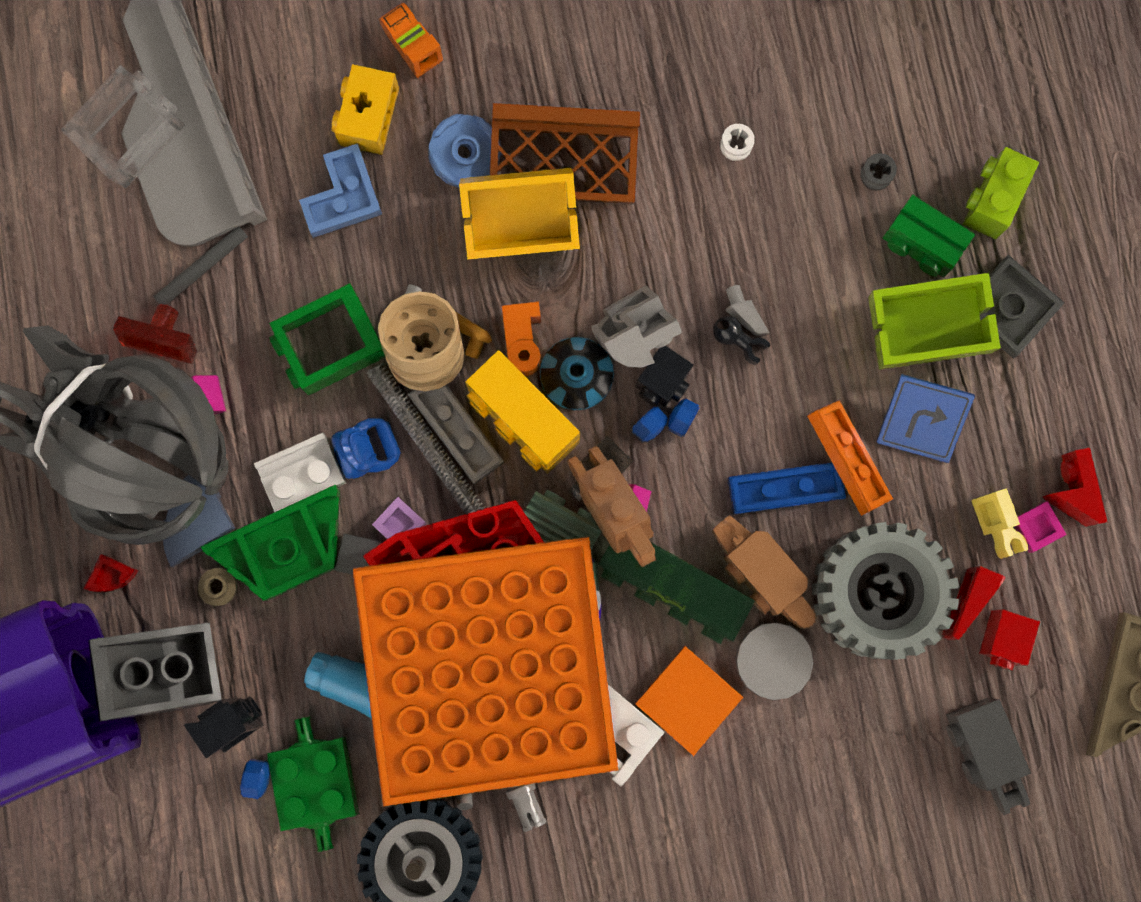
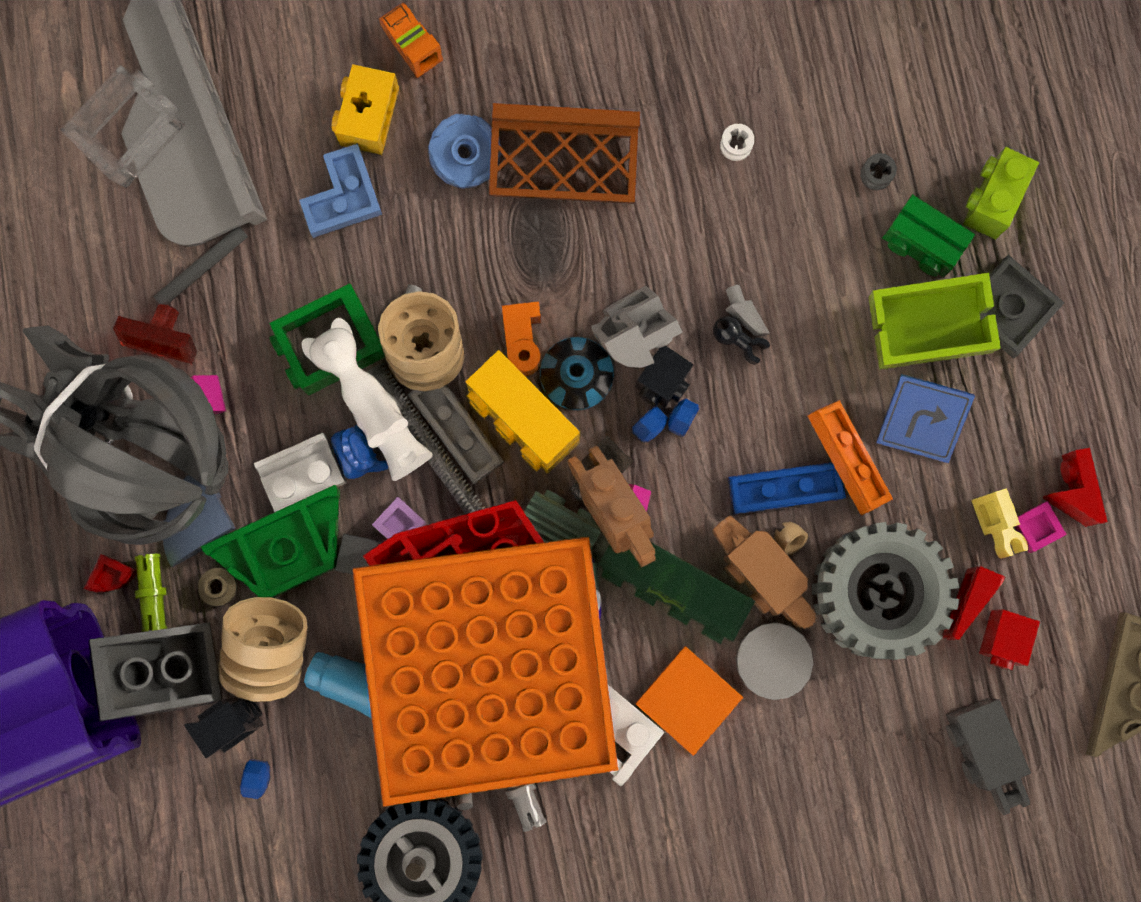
(150, 592): none -> lime pin
(262, 649): none -> tan wheel
(313, 784): green plate -> none
(371, 405): none -> white animal
(477, 336): pearl gold bar -> none
(519, 213): yellow piece -> none
(790, 538): none -> tan hinge

